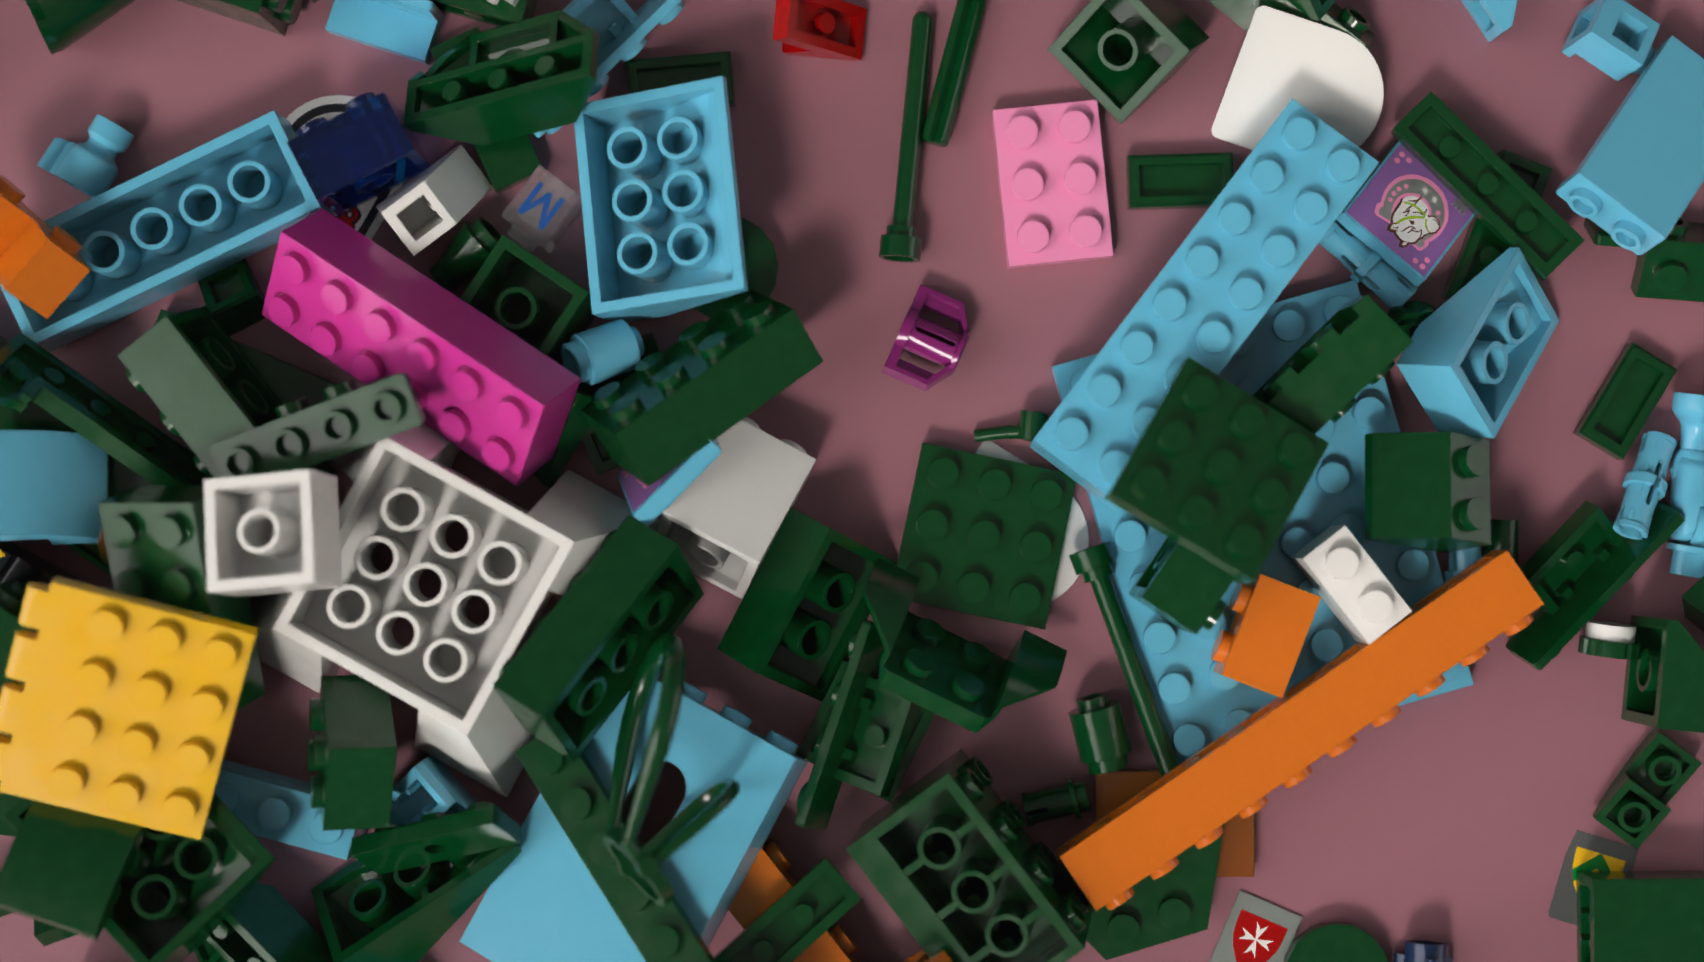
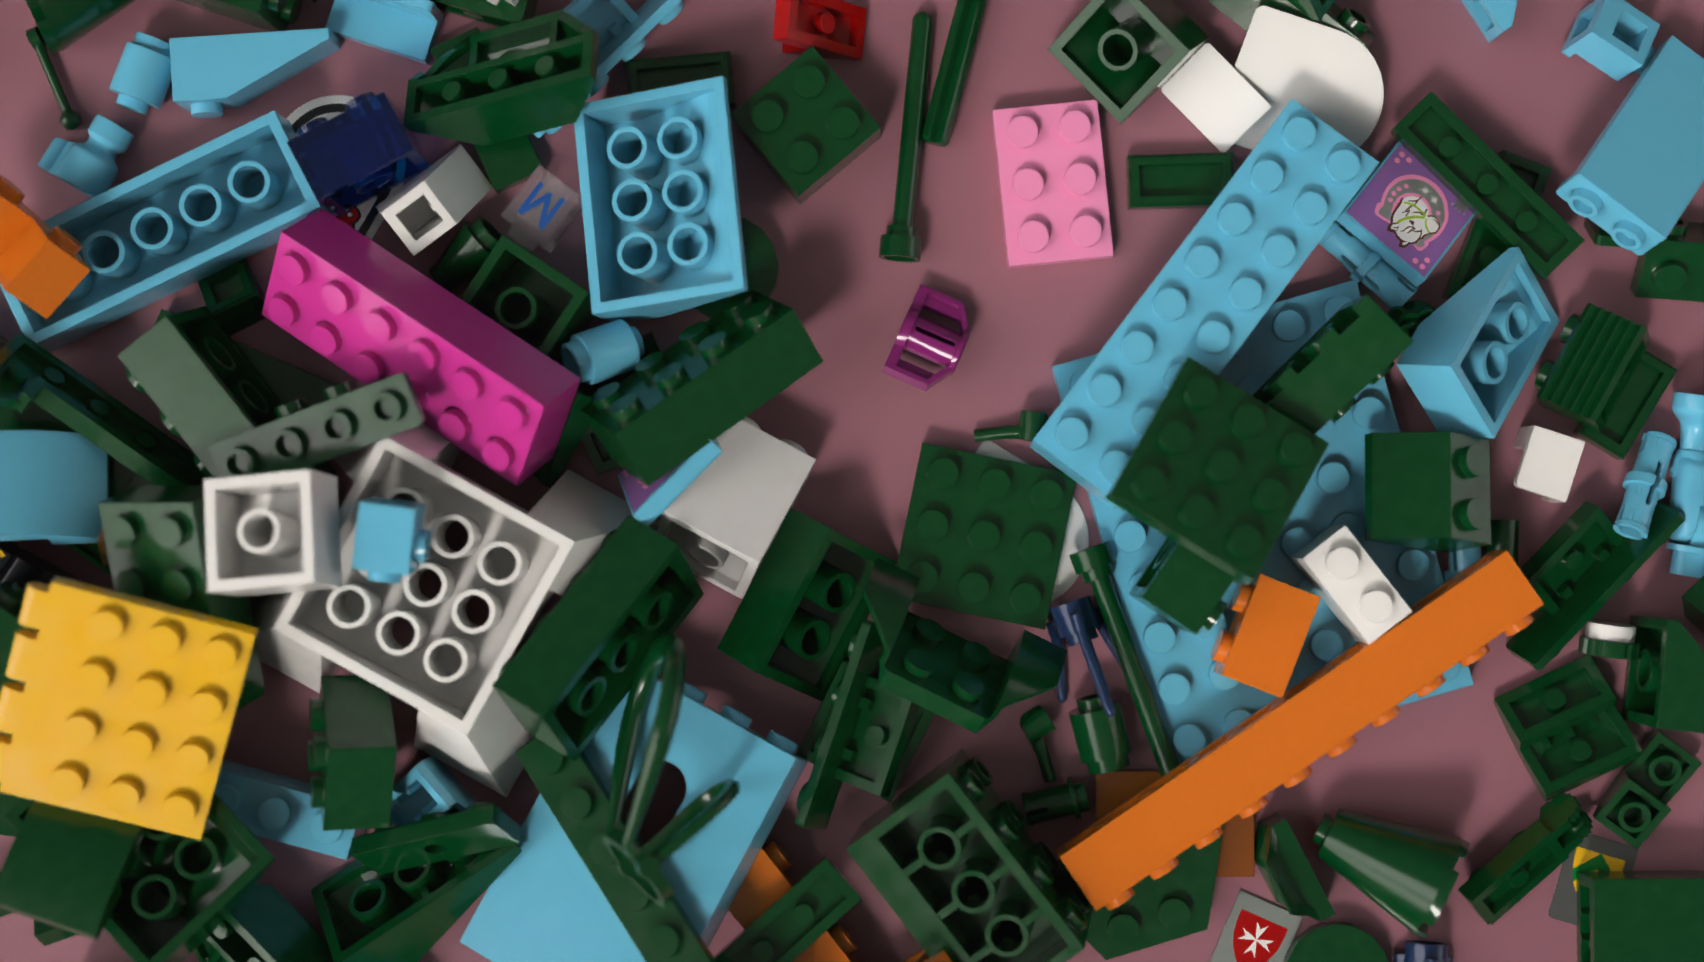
(69, 118): none -> dark green hinge
(142, 74): none -> medium azure brick
(237, 68): none -> medium azure slope
(390, 538): none -> medium azure brick
(806, 125): none -> dark green brick
(1035, 726): none -> dark green hand
(1077, 624): none -> dark blue plant
(1215, 97): none -> white sticker
(1288, 870): none -> dark green slope
(1393, 864): none -> dark green cone
(1527, 858): none -> dark green hinge
(1547, 462): none -> white panel
(1567, 727): none -> dark green slope
(1592, 366): none -> dark green brick

